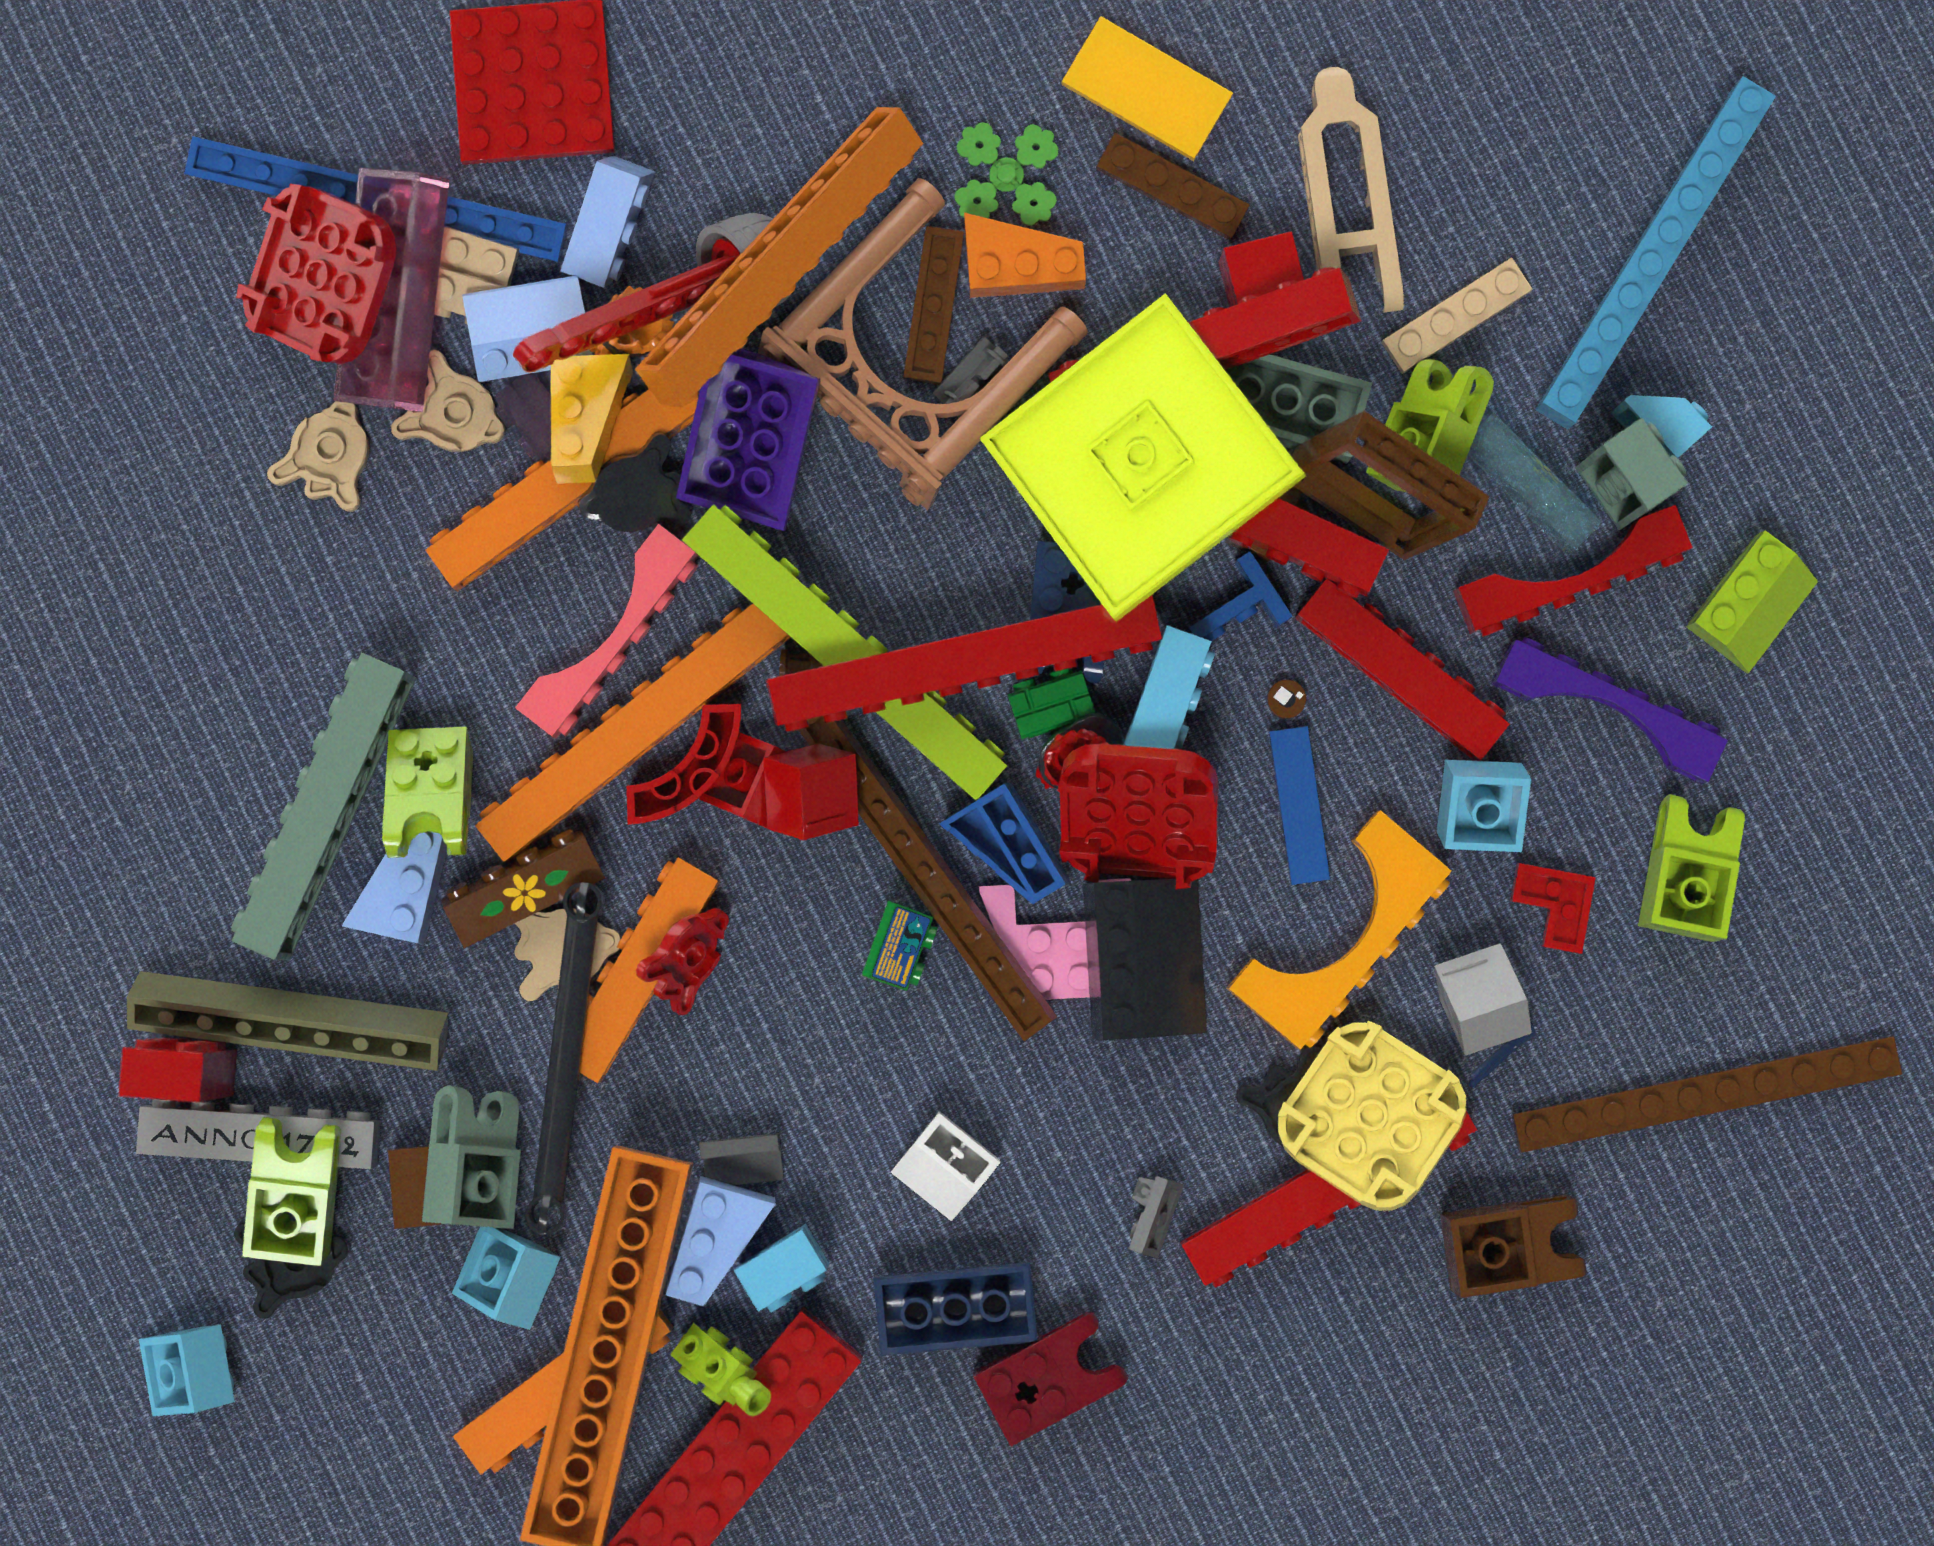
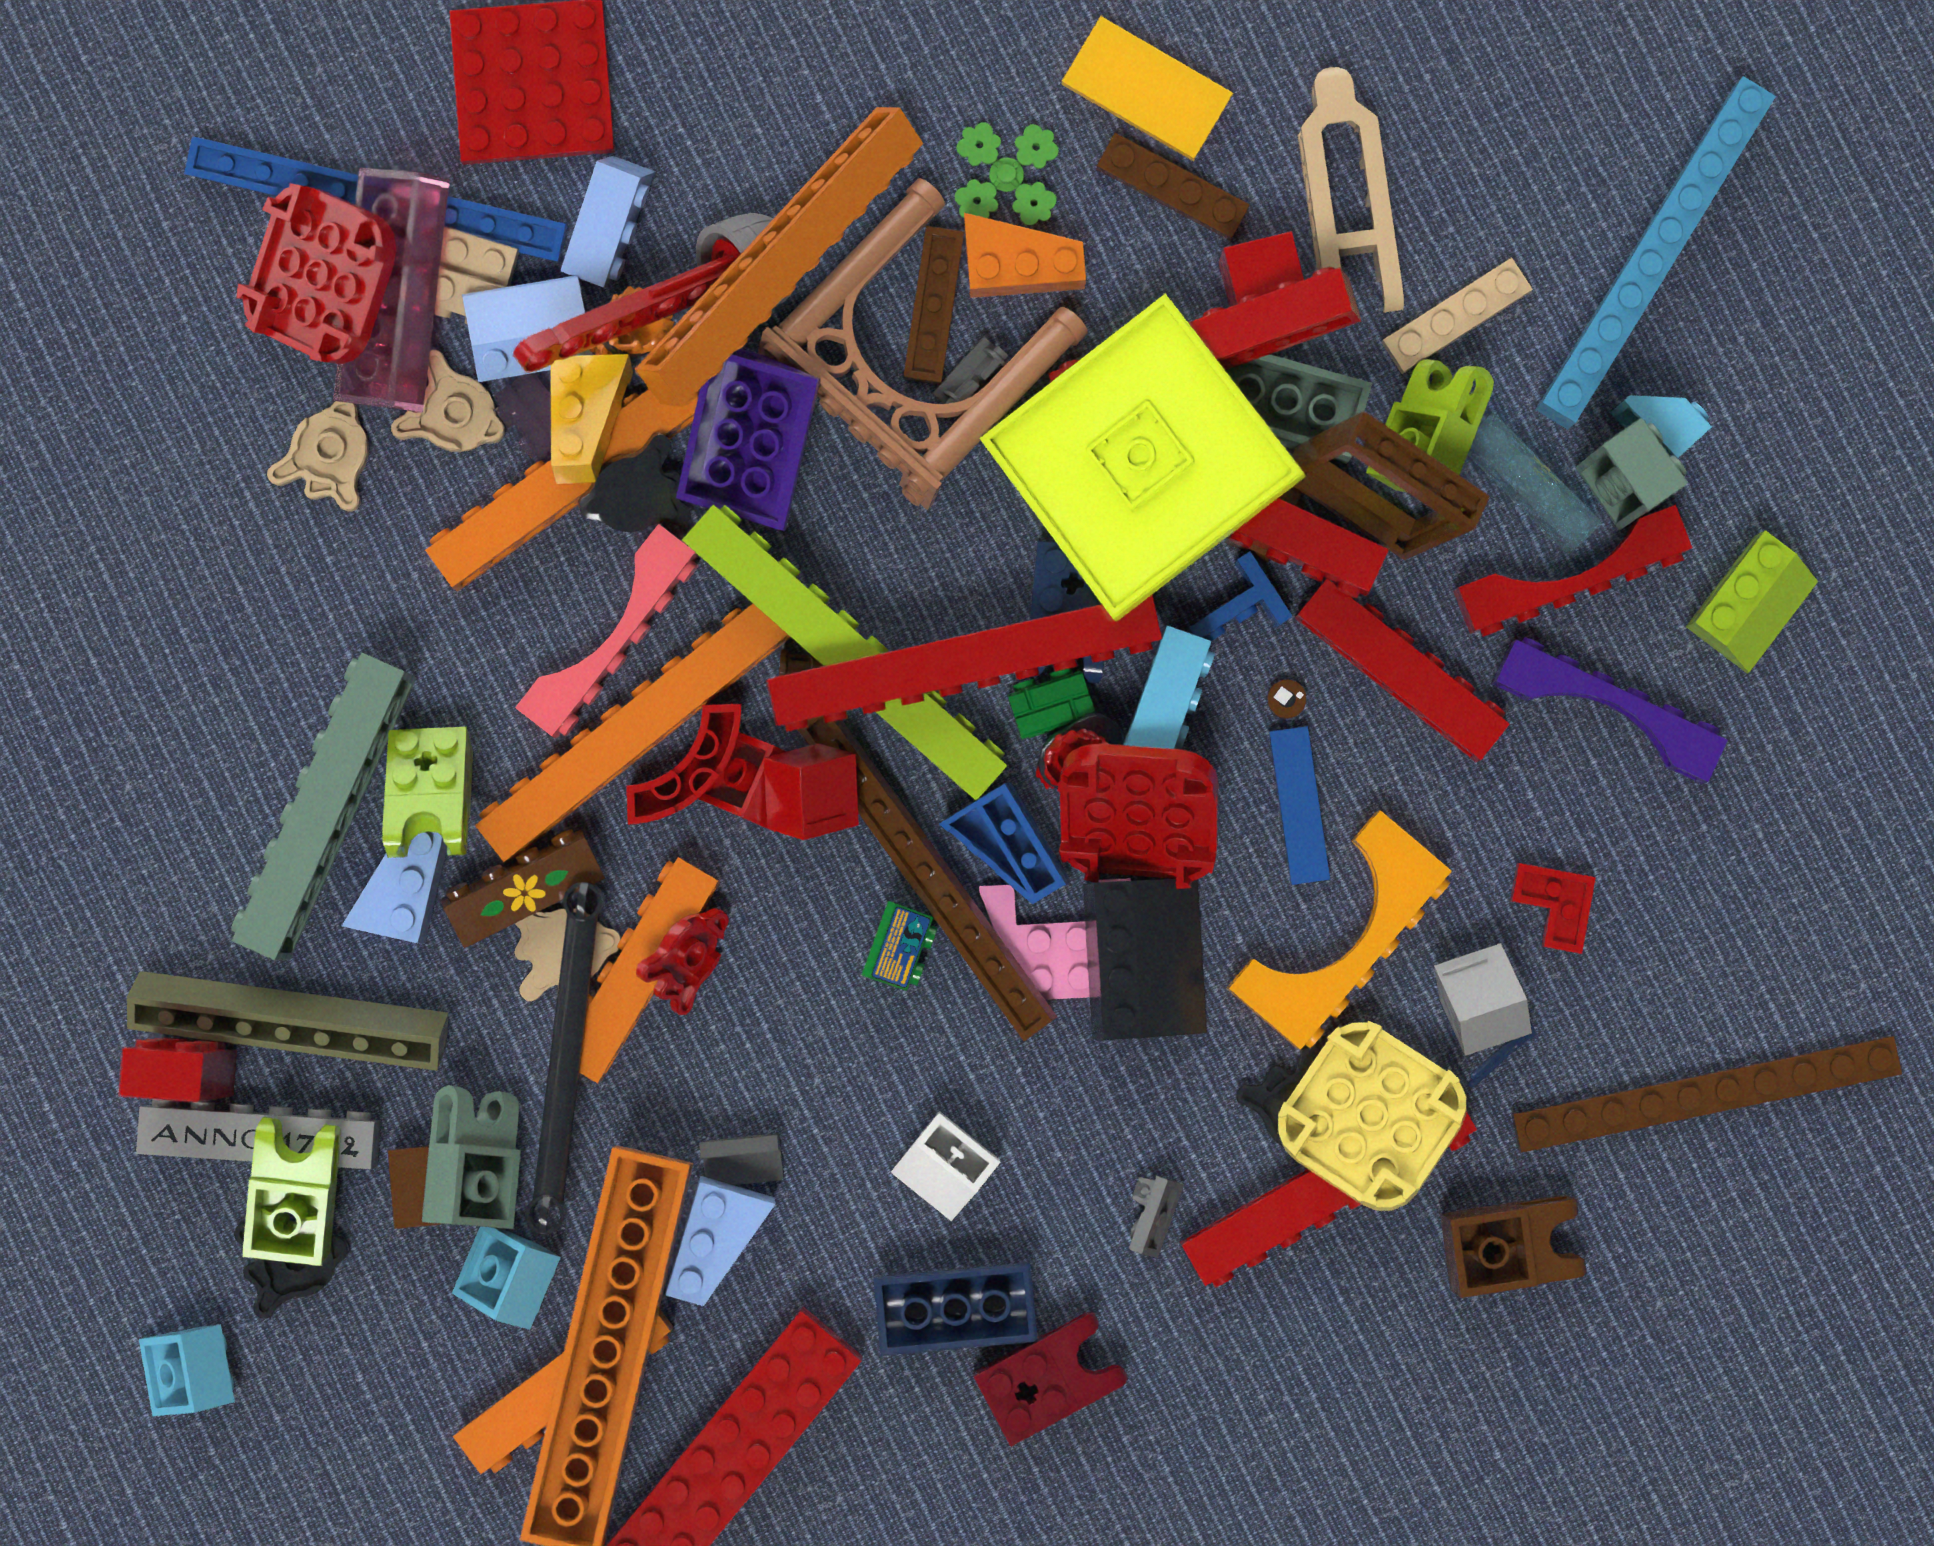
(720, 1369): lime brick -> none
(782, 1268): medium azure brick -> none
(1483, 805): medium azure brick -> none
(1695, 862): lime brick -> none

